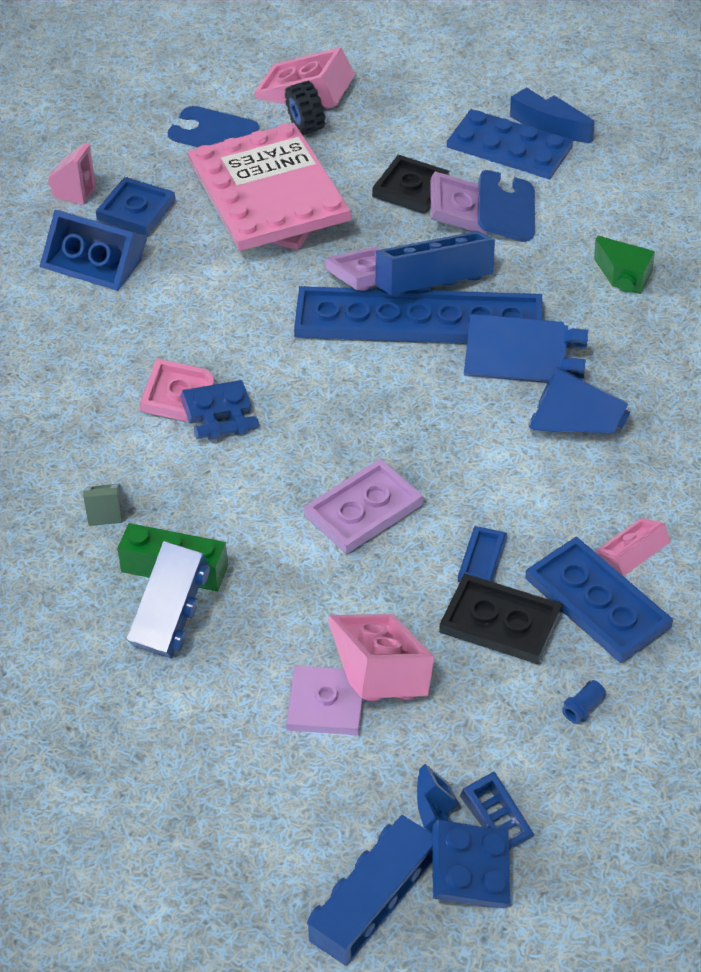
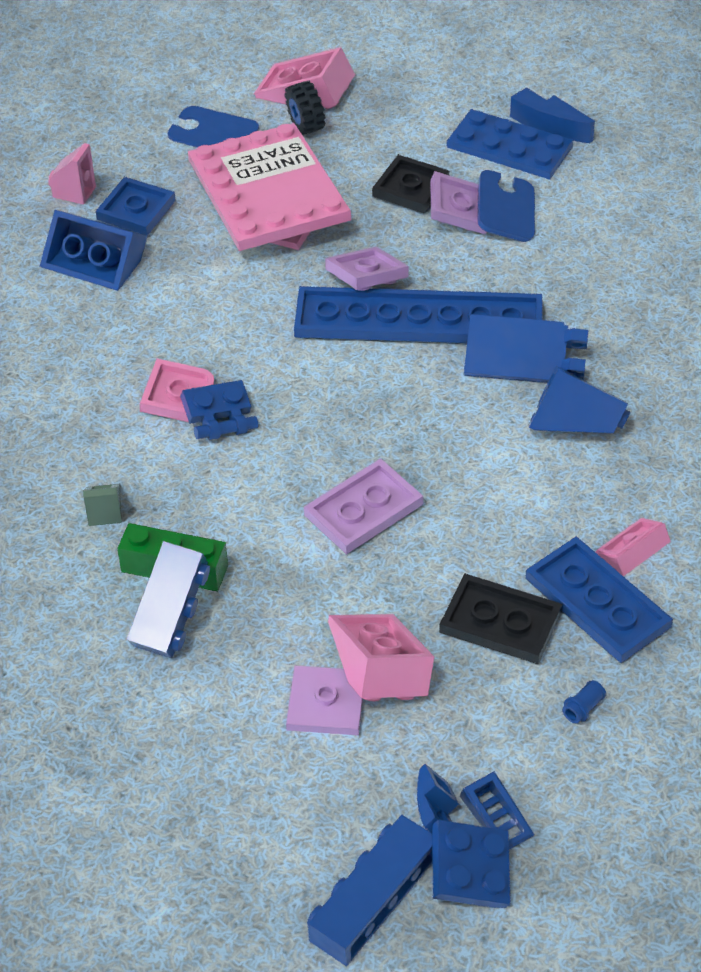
(434, 263): blue brick -> none
(483, 553): blue tile -> none
(624, 264): green slope -> none

